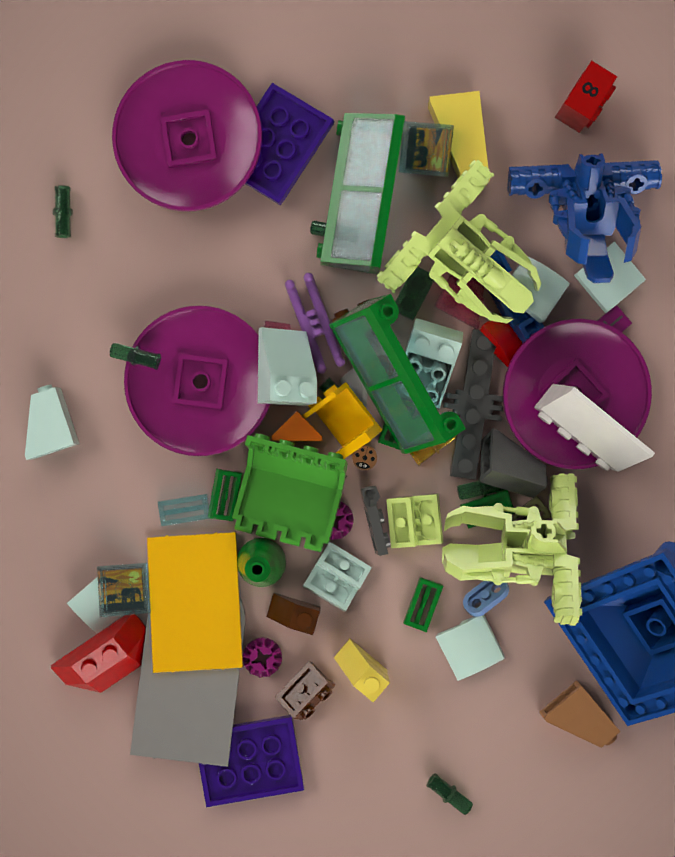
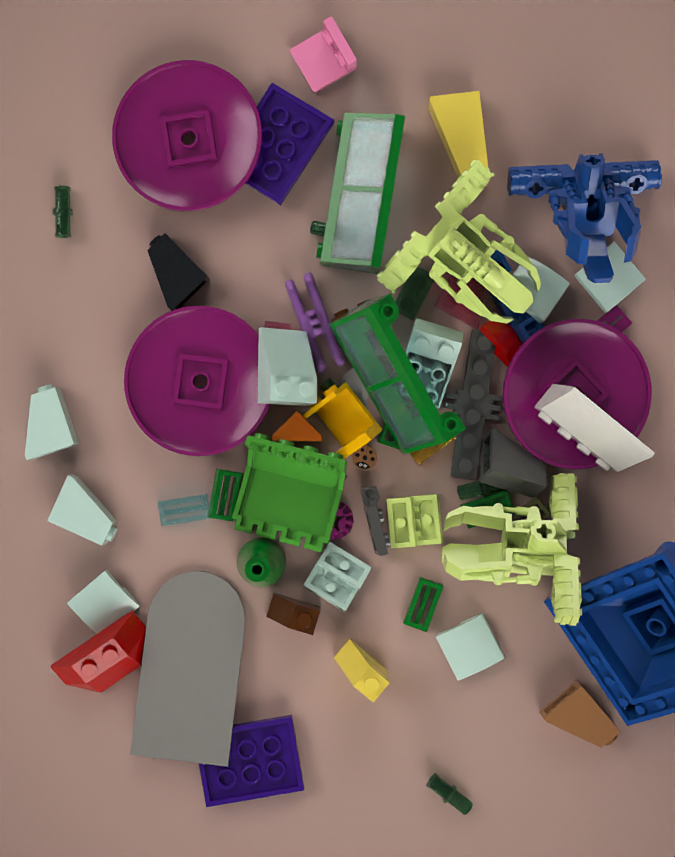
(82, 512): none -> light aqua slope
(123, 589): clear light blue tile -> none
(135, 355): clear green axle -> none
(175, 271): none -> black slope
(194, 602): yellow piece -> none
(265, 646): magenta gear -> none
(305, 692): bracket -> none
(324, 57): none -> bright pink bracket
(426, 148): clear light blue tile -> none
(485, 595): medium blue plate -> none
(587, 97): red brick -> none

